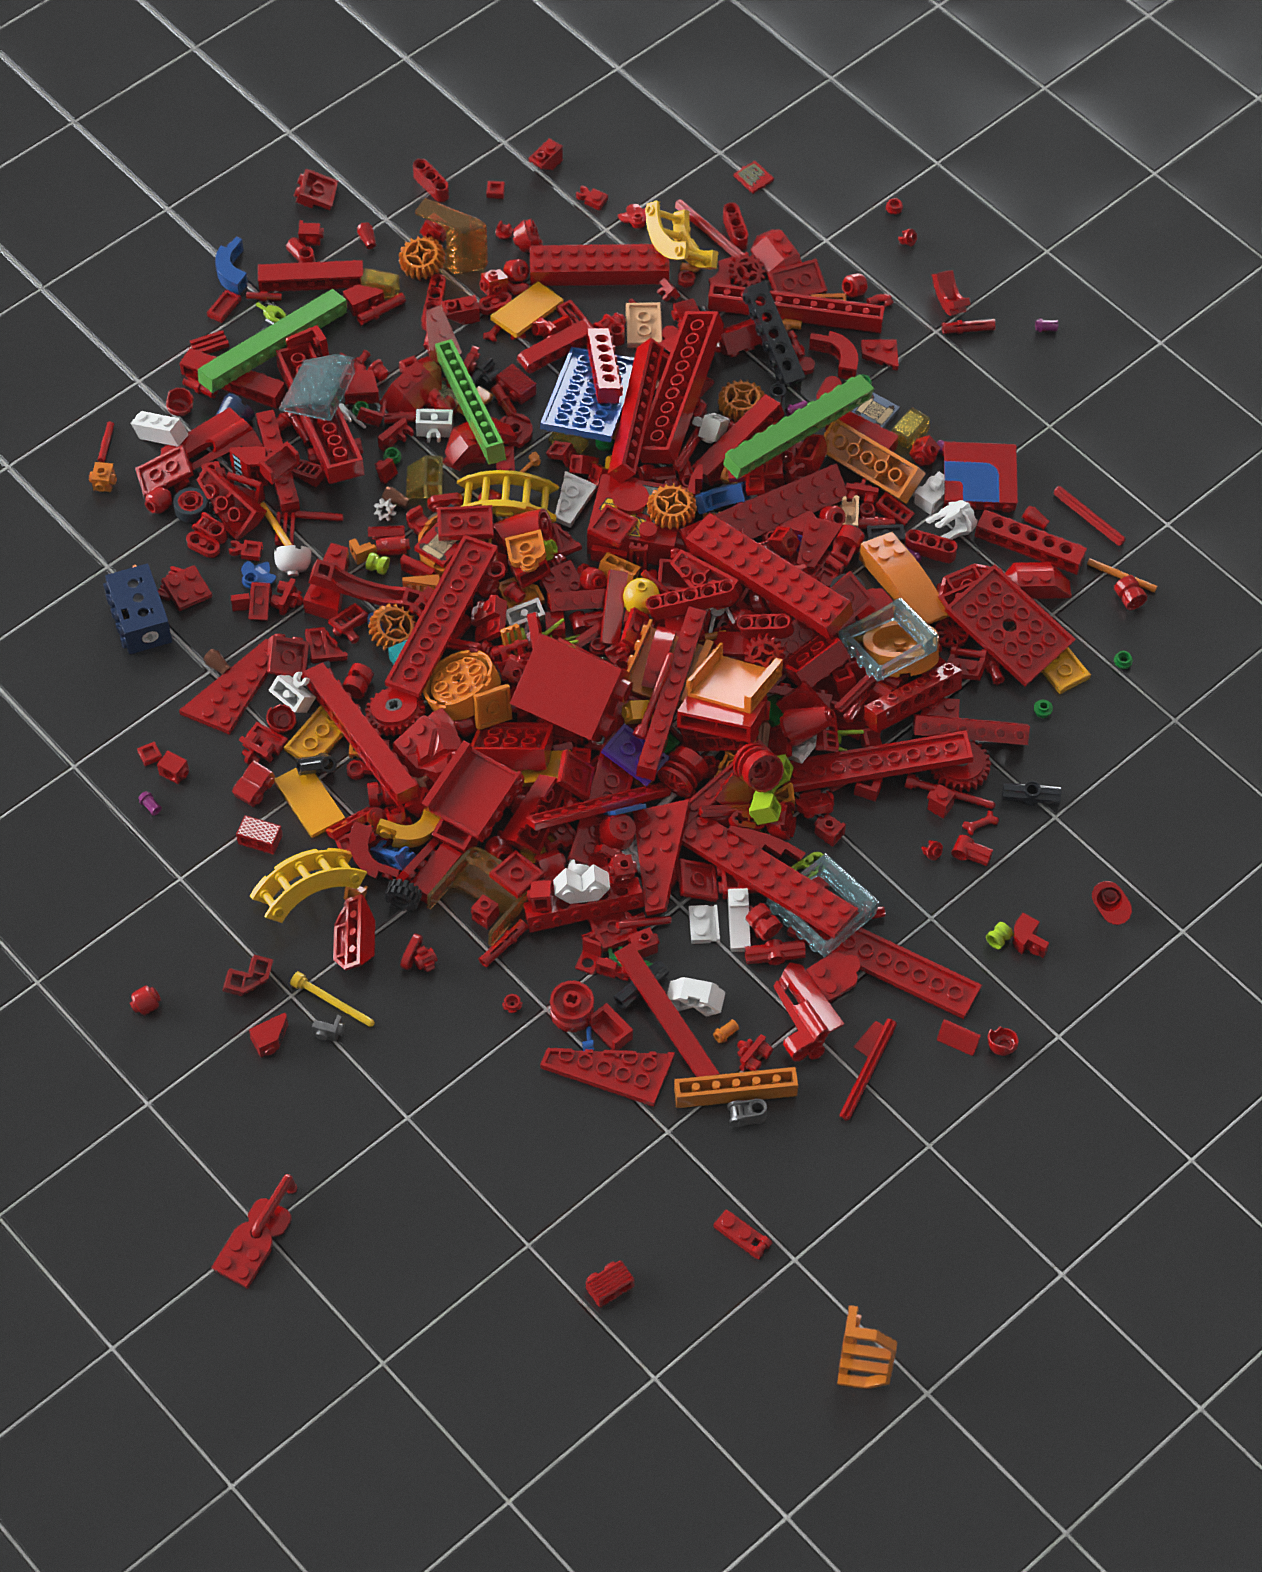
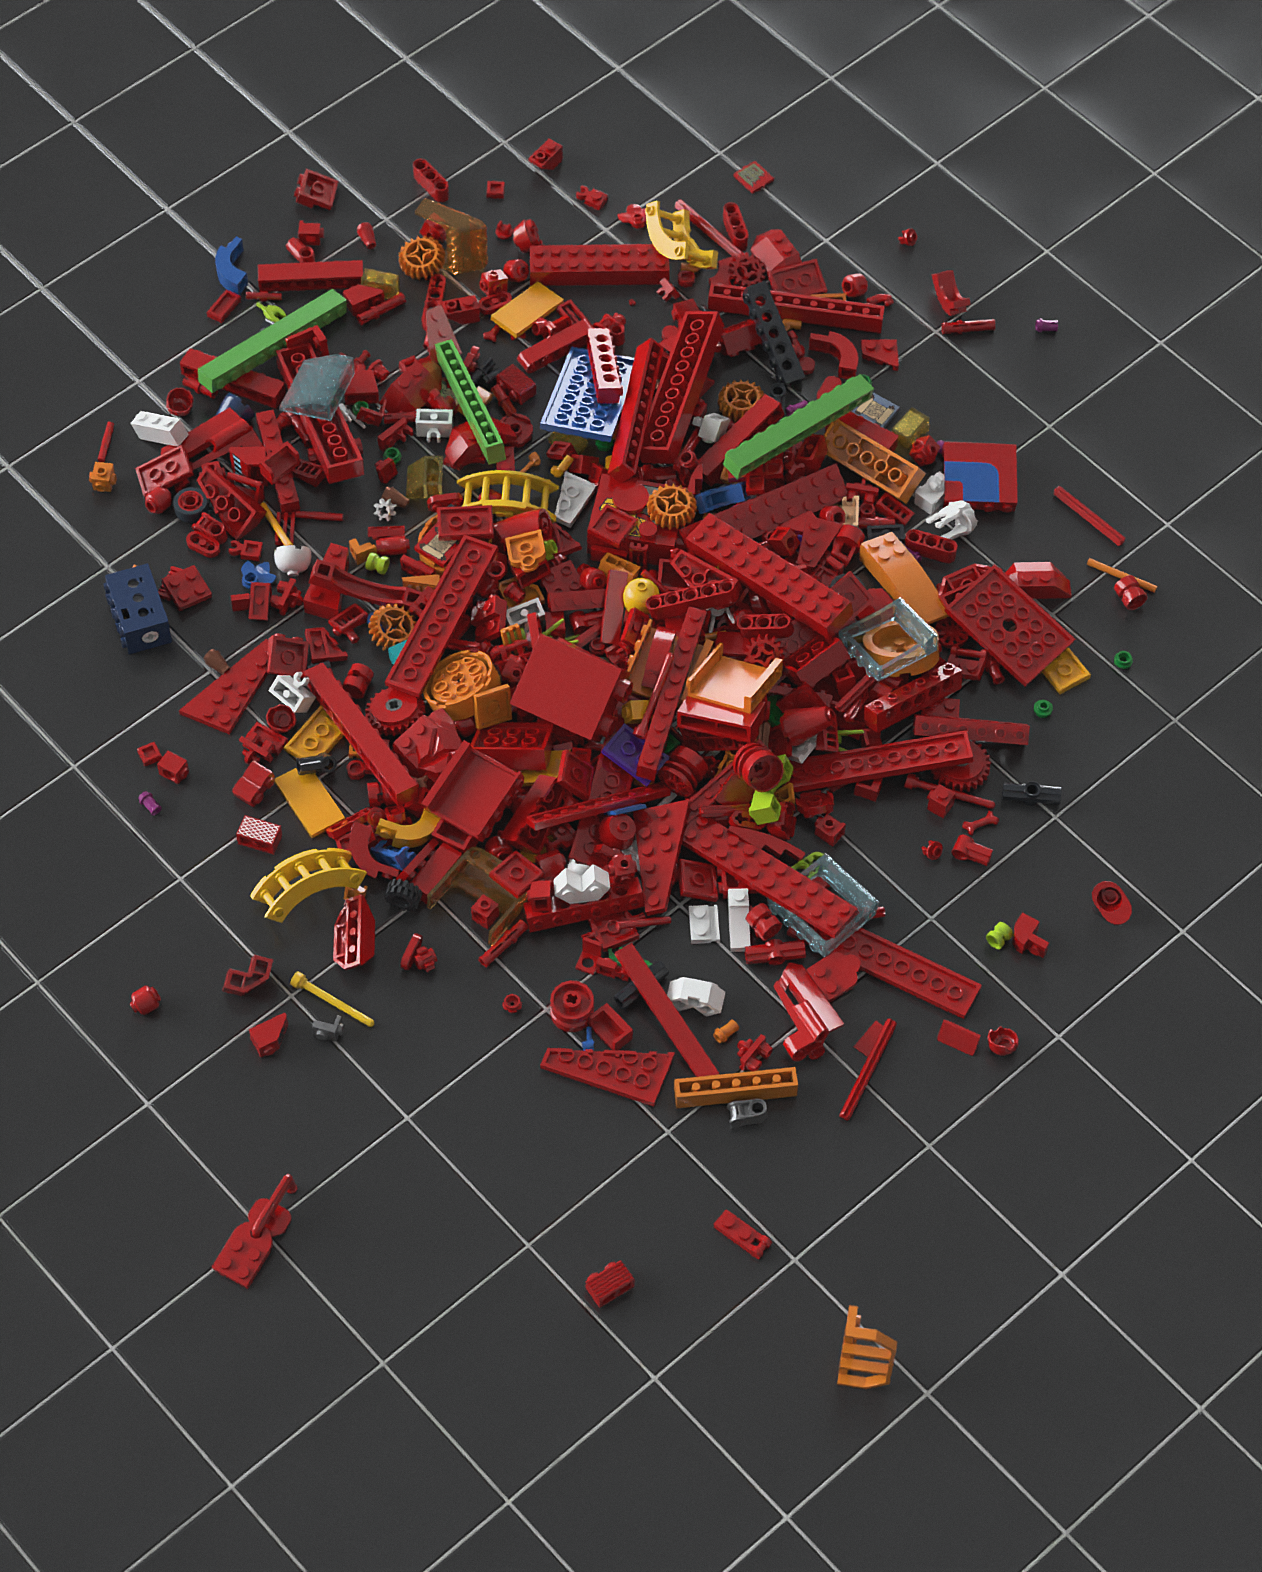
(208, 341): red tile -> none
(416, 519): red bracket -> none
(517, 289): red arm -> none
(559, 470): none -> light orange arm
(642, 323): light nougat tile -> none
(644, 942): red brick -> none
(688, 460): none -> red cone
(894, 206): red plate -> none
(1030, 541): red brick -> none
(1034, 517): red cone -> none

